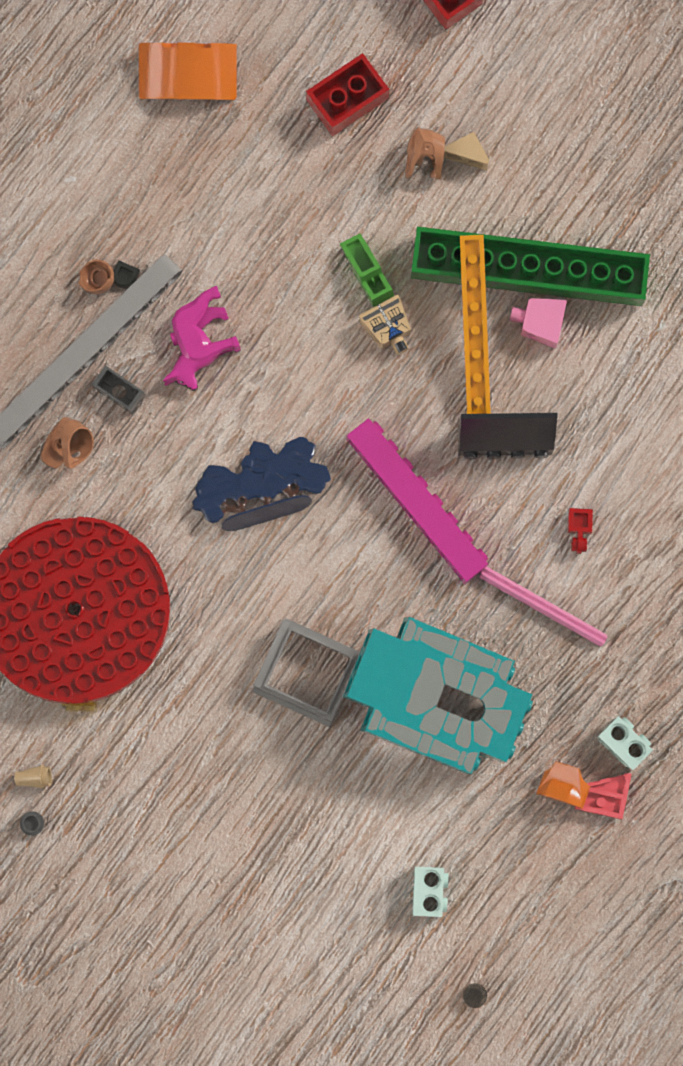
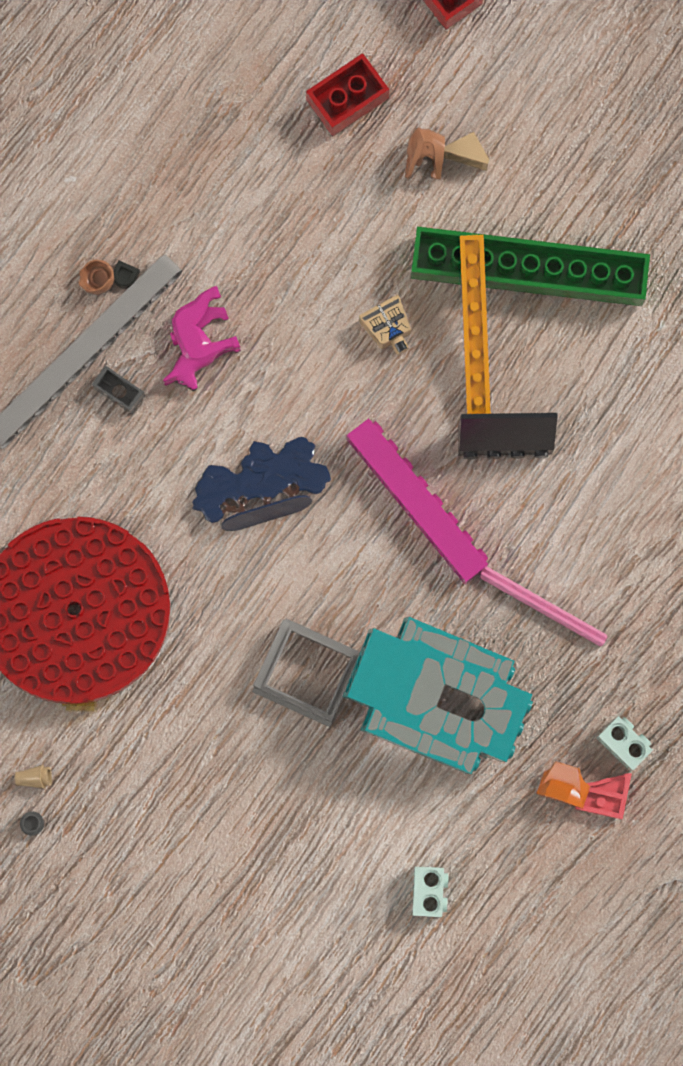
(64, 441): nougat helmet -> none
(188, 71): orange panel -> none
(367, 270): bright green slope -> none
(475, 995): clear smoke plate -> none
(541, 320): bright pink torso -> none
(580, 522): red plate -> none

